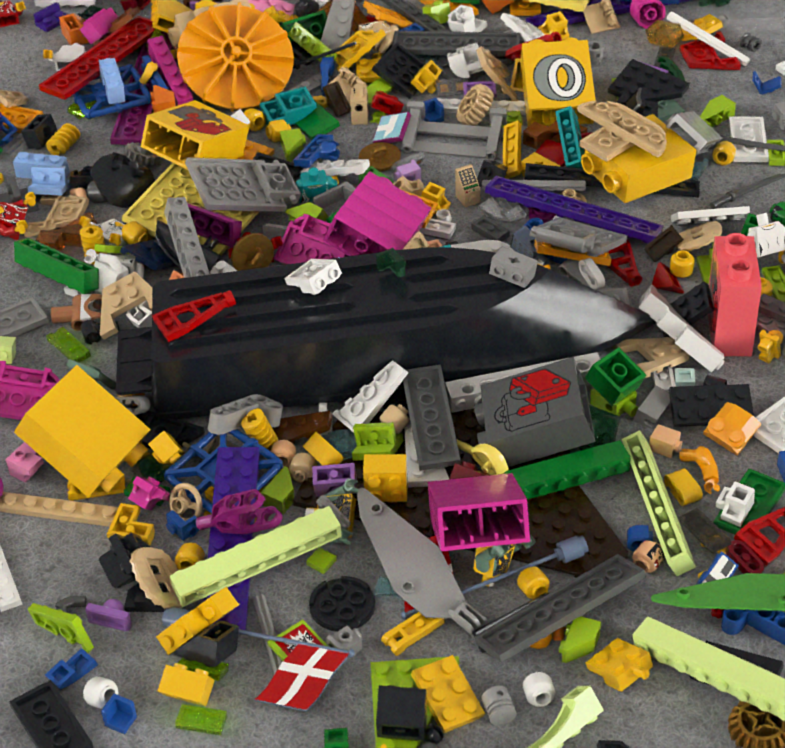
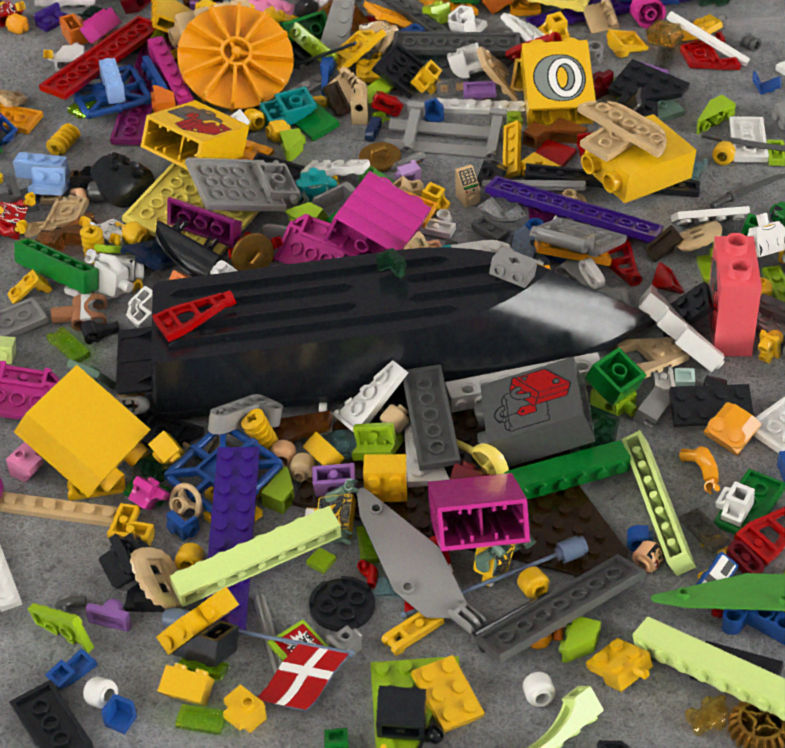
(17, 24): none -> light orange head
(29, 281): none -> yellow bracket
(39, 131): black brick -> none
(120, 298): tan wing -> none
(123, 19): dark orange wing -> none
(138, 154): light grey gear -> none
(149, 70): yellow arm -> none
(185, 238): light grey brick -> none
(237, 519): magenta piece -> none
(244, 709): none -> yellow brick
(314, 275): white plate -> none
(321, 147): blue plate -> none
(323, 502): light grey axle -> none
(365, 546): none -> clear neon green plate
(369, 571): none -> red arm
(373, 129): none -> dark blue beam
(392, 128): tile -> none
(475, 105): tan gear -> none
(499, 708): light grey piece -> none
(570, 137): teal brick -> none
(601, 82): none -> dark red brick
(625, 42): none -> yellow slope
(665, 441): light nougat brick -> none
(668, 64): dark green piece -> none
(682, 264): yellow head -> none
(683, 487): yellow beam -> none
(696, 128): light grey panel -> none
(709, 715): none -> clear yellow hips

